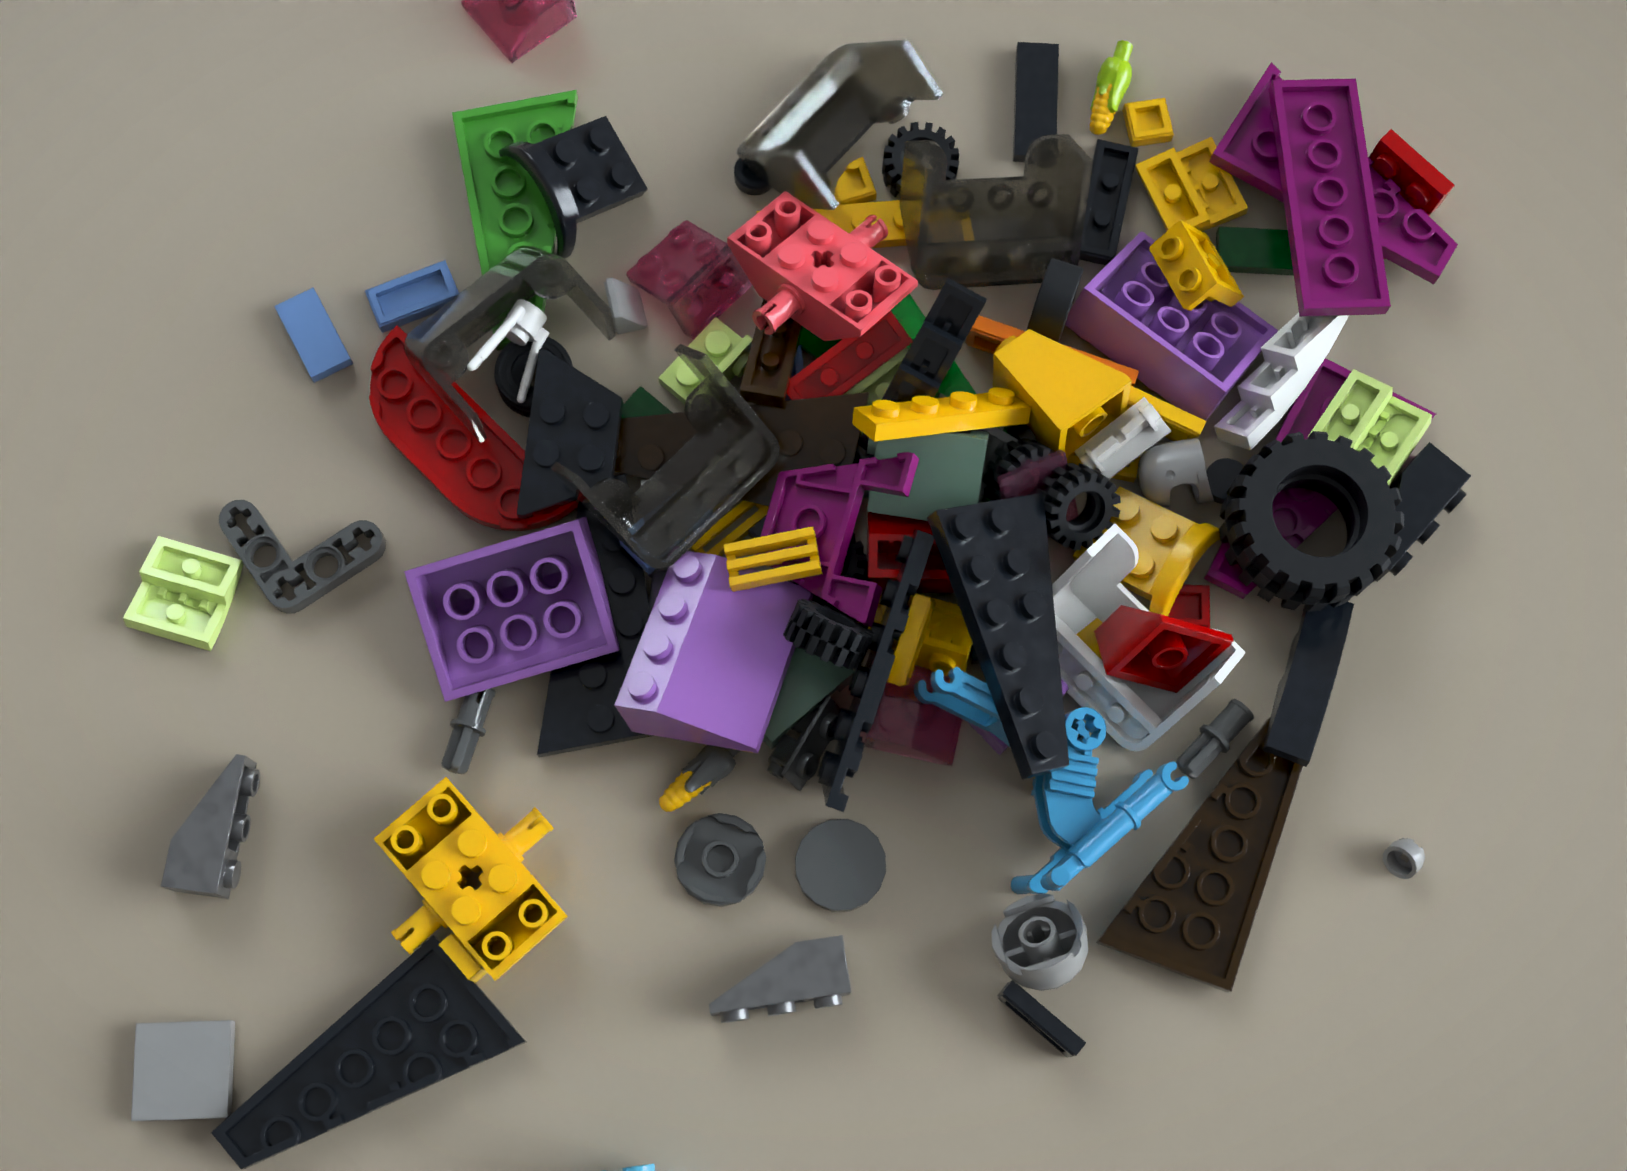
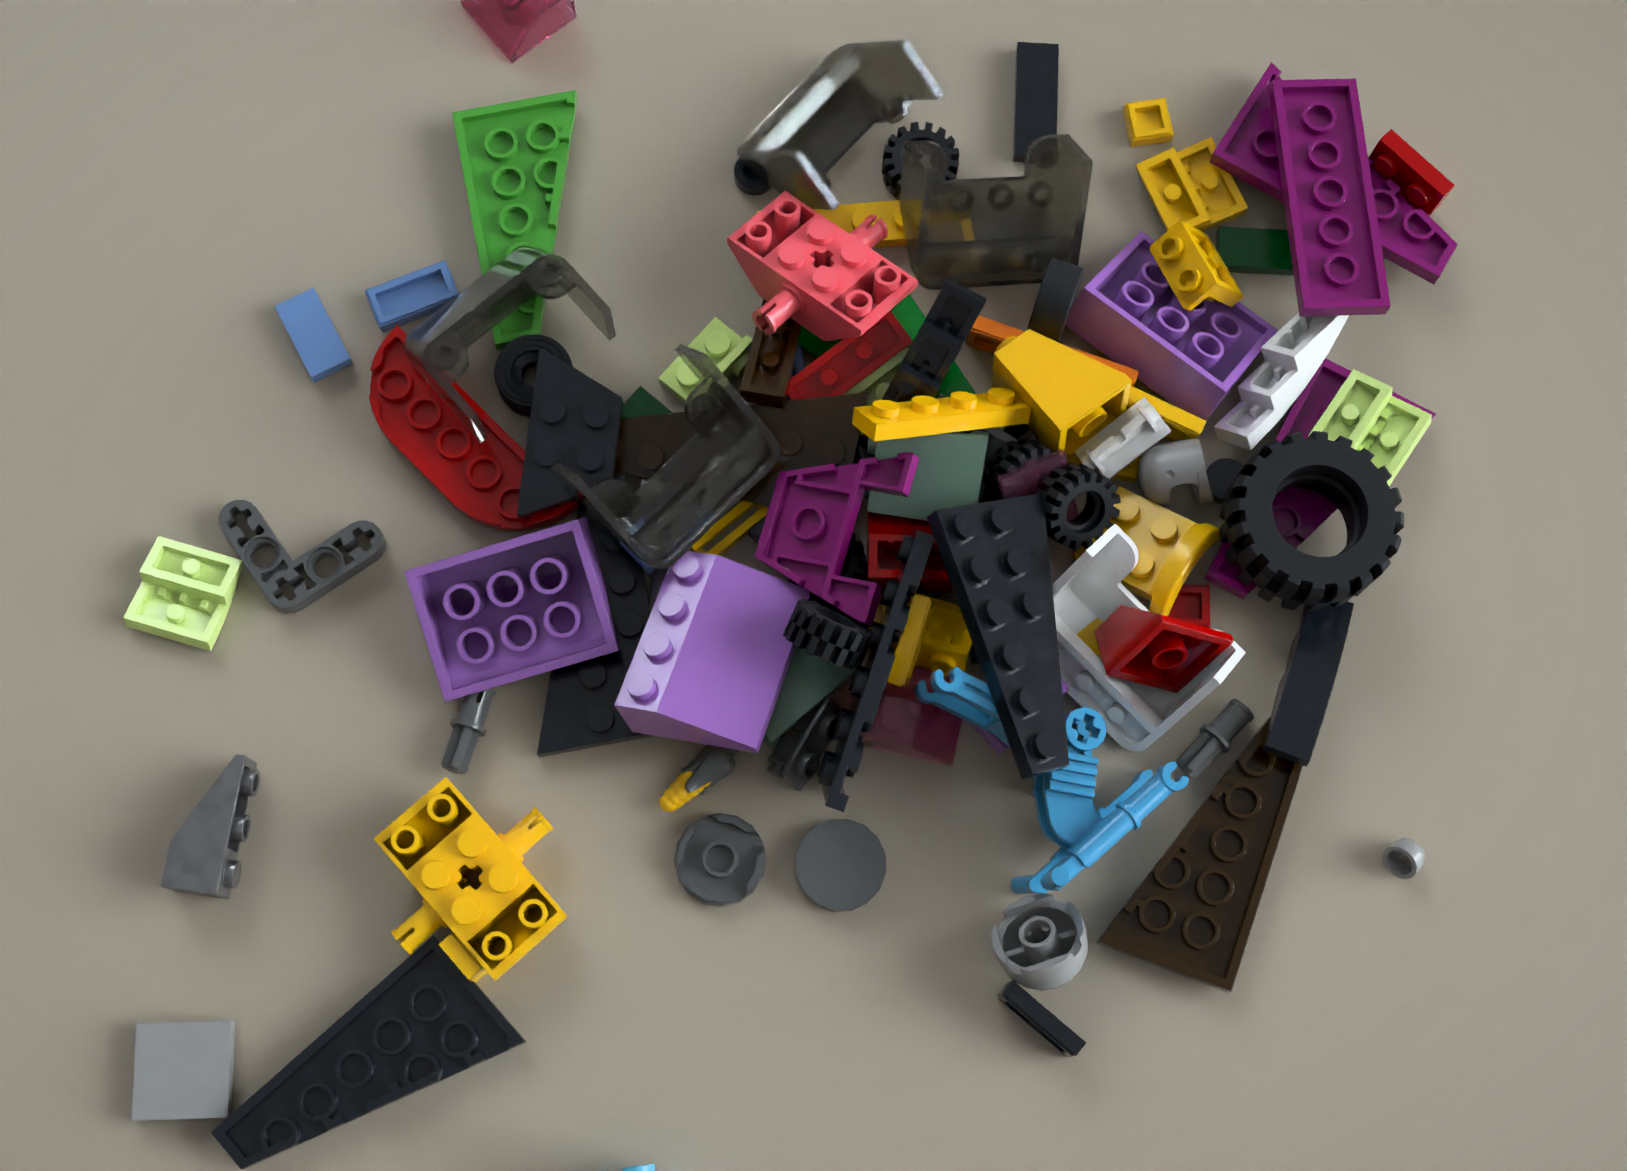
(520, 326): white plant -> none
(579, 175): black piece -> none
(625, 306): light grey slope -> none
(692, 276): clear pink bracket -> none
(770, 543): yellow tile -> none
(798, 974): flat silver slope -> none
(855, 184): yellow tile -> none
(1107, 200): black tile -> none
(1111, 86): lime piece -> none
(1426, 488): black slope -> none

